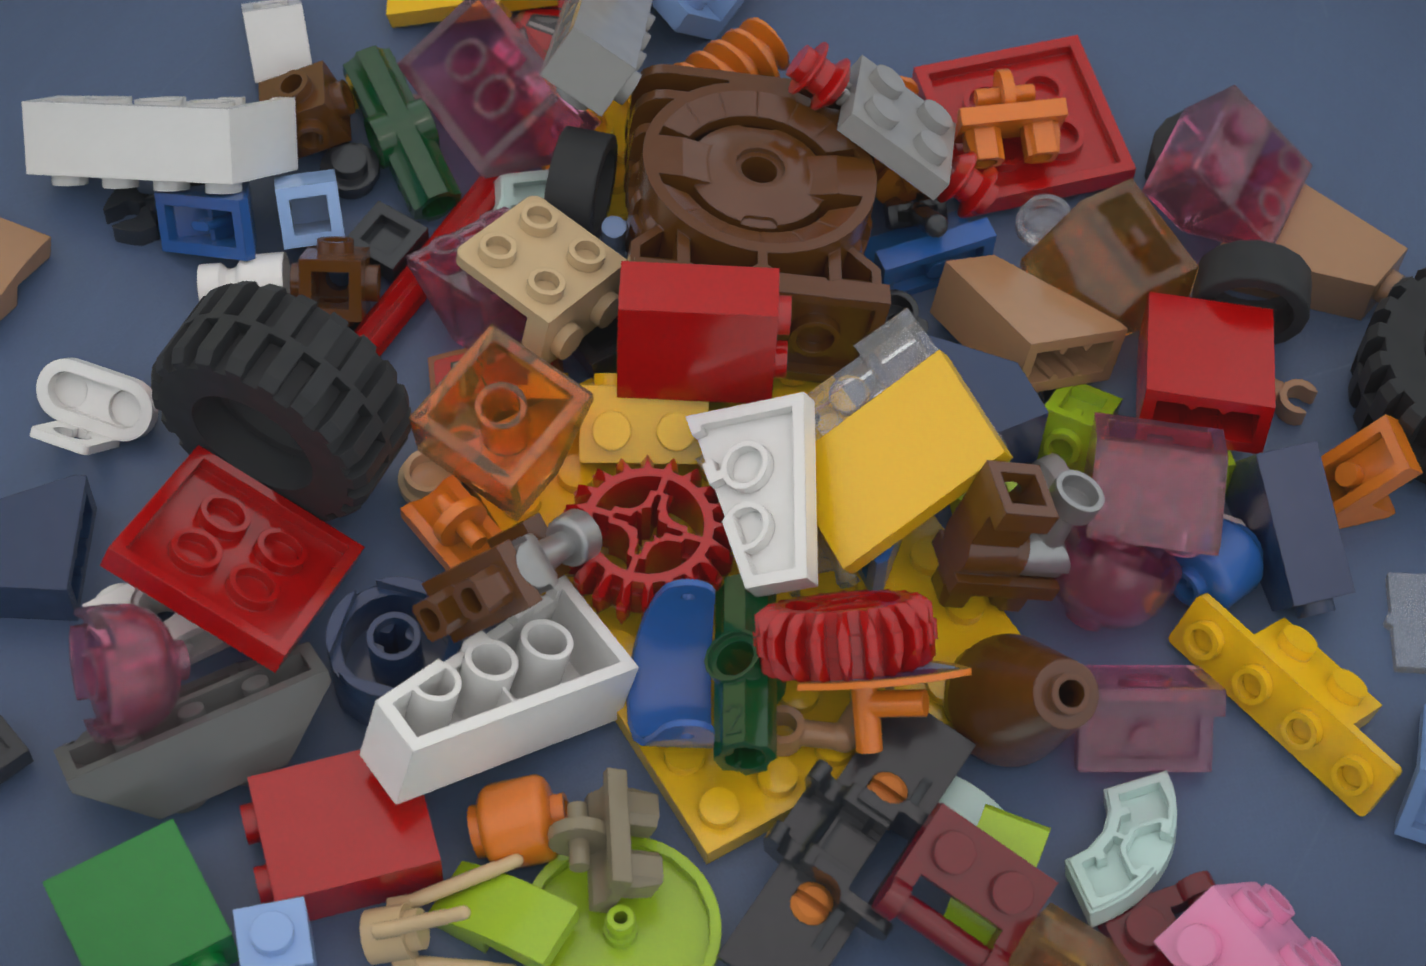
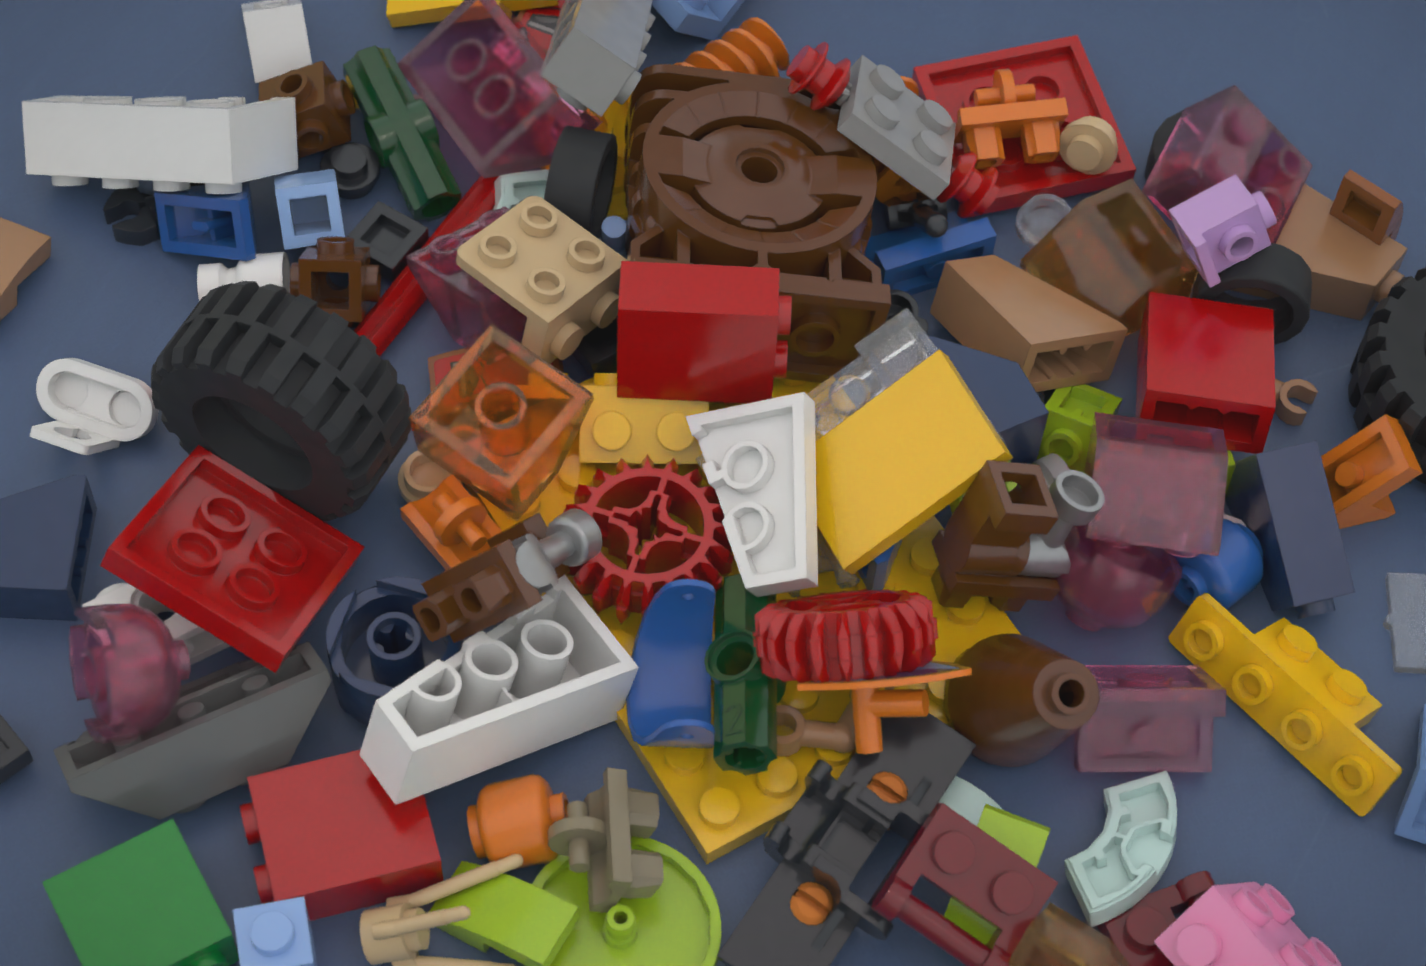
(1089, 145): none -> tan plate
(1222, 226): none -> lavender brick
(1367, 208): none -> dark orange slope

